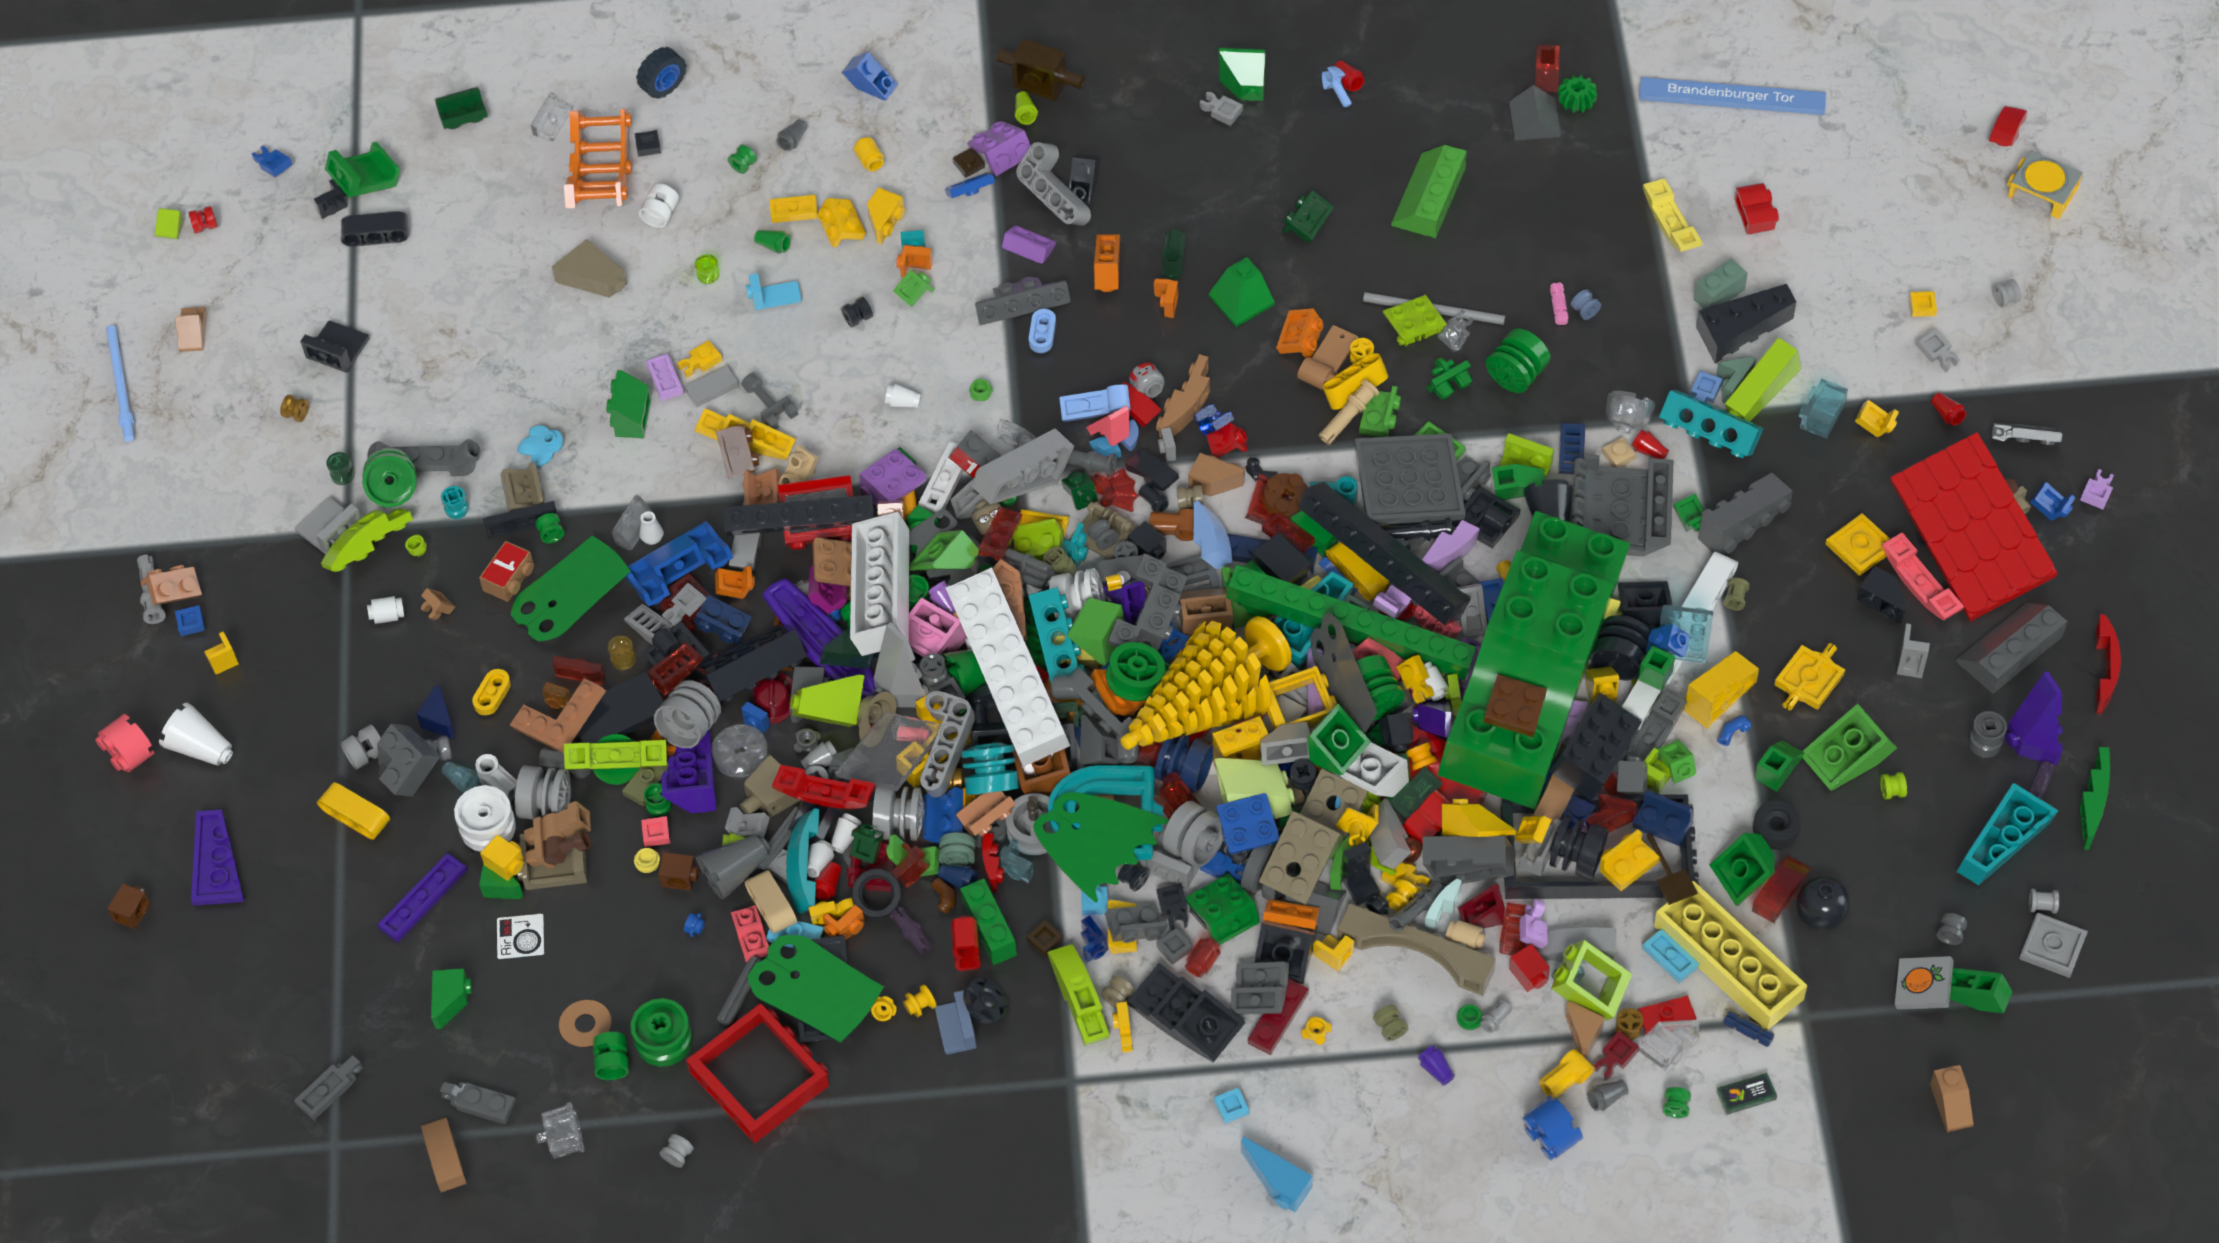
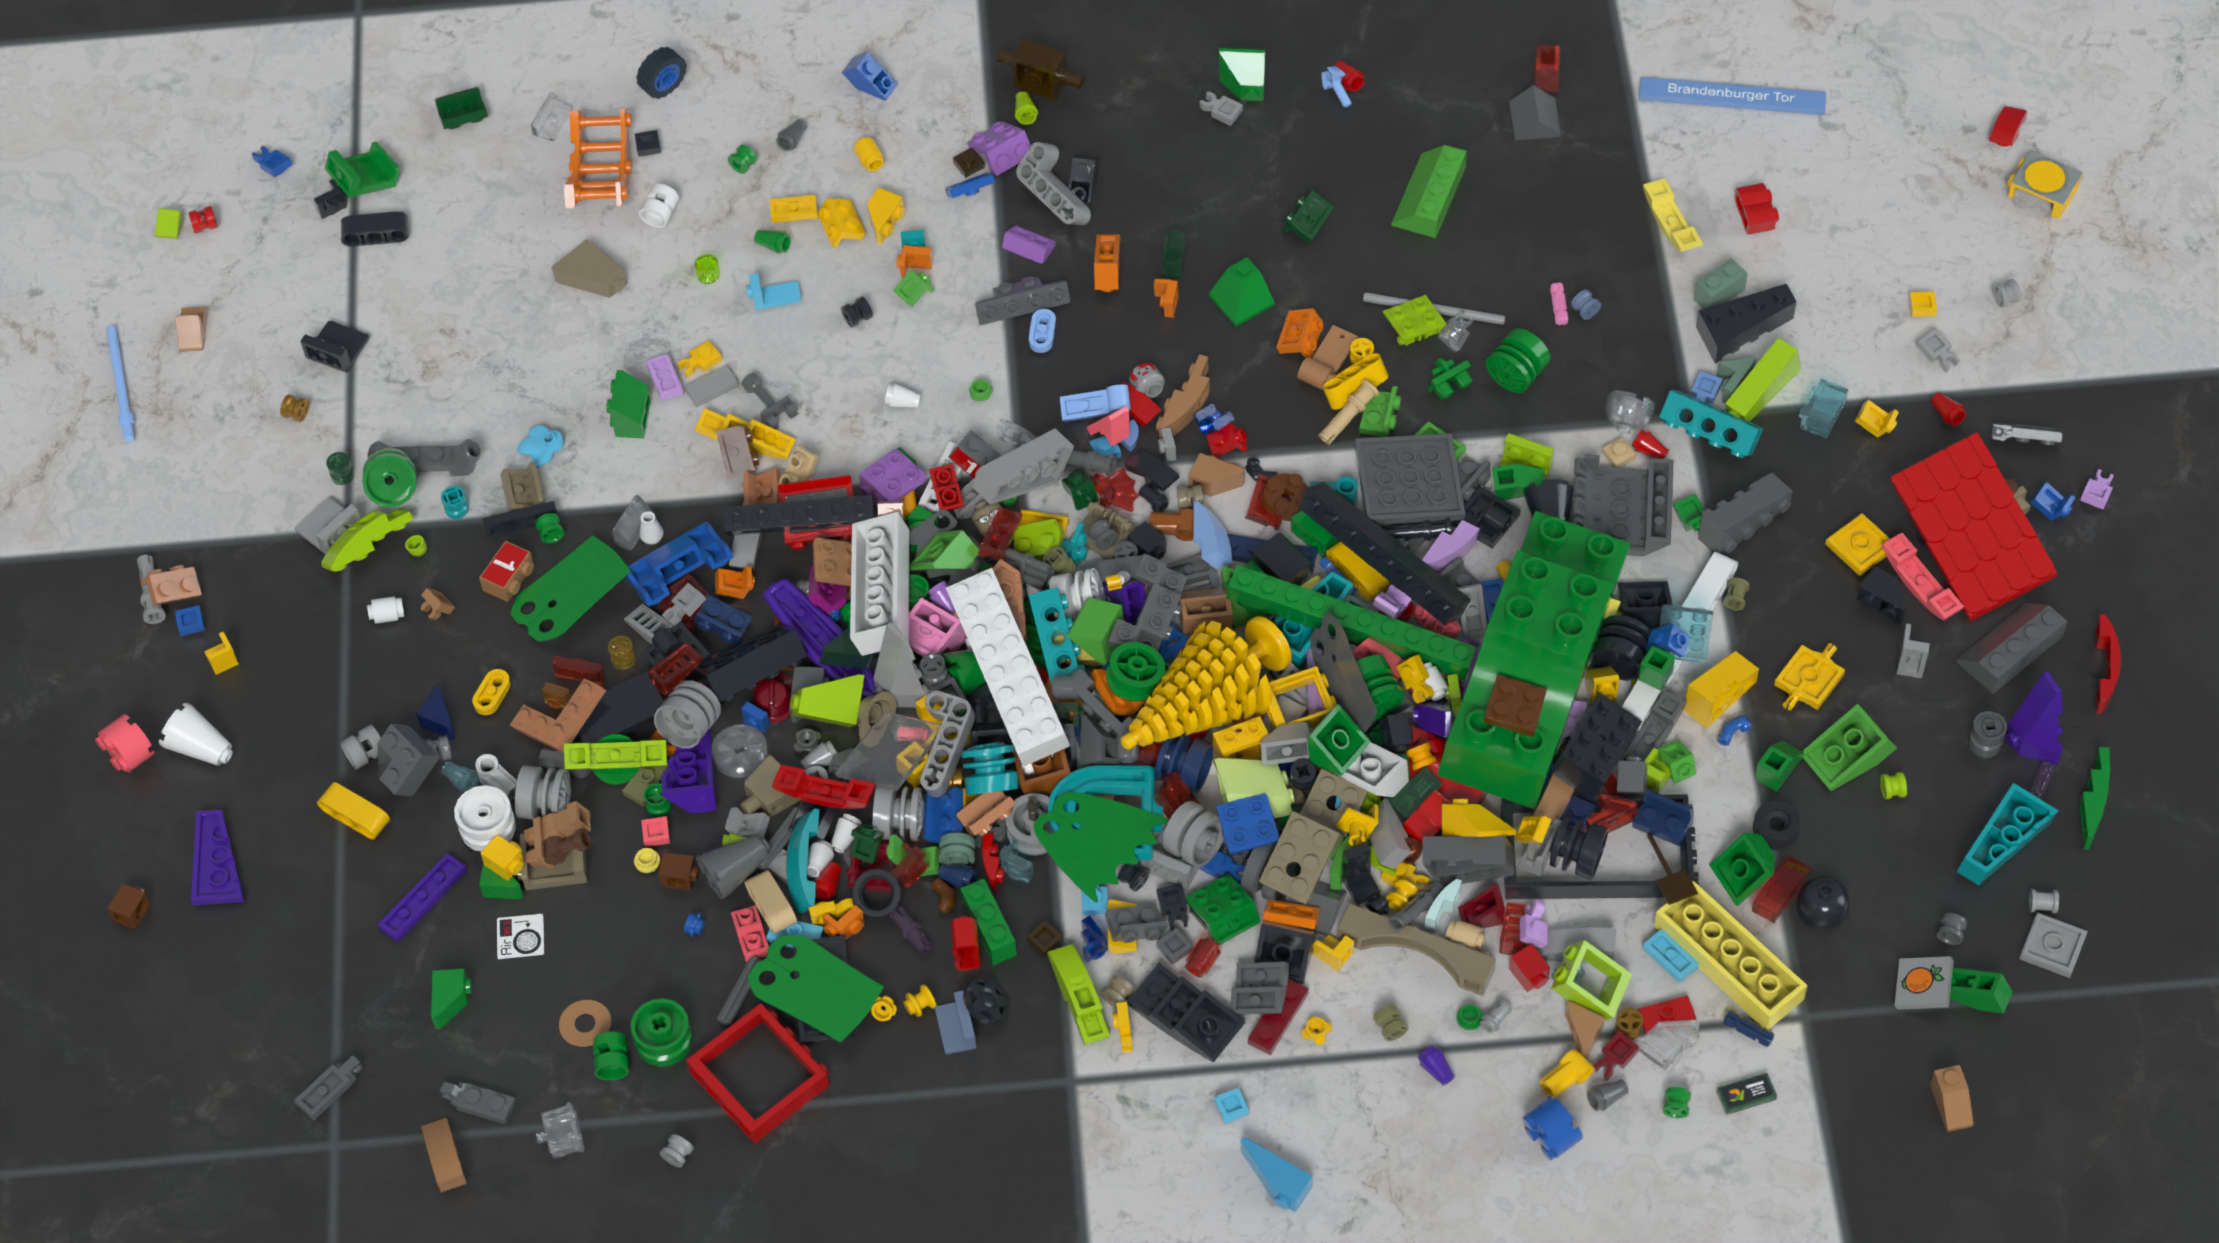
(946, 487): none -> red slope
(1291, 531): clear red plate -> none
(1570, 434): dark blue slope -> none
(1577, 94): green gear -> none
(1627, 860): yellow bracket -> none

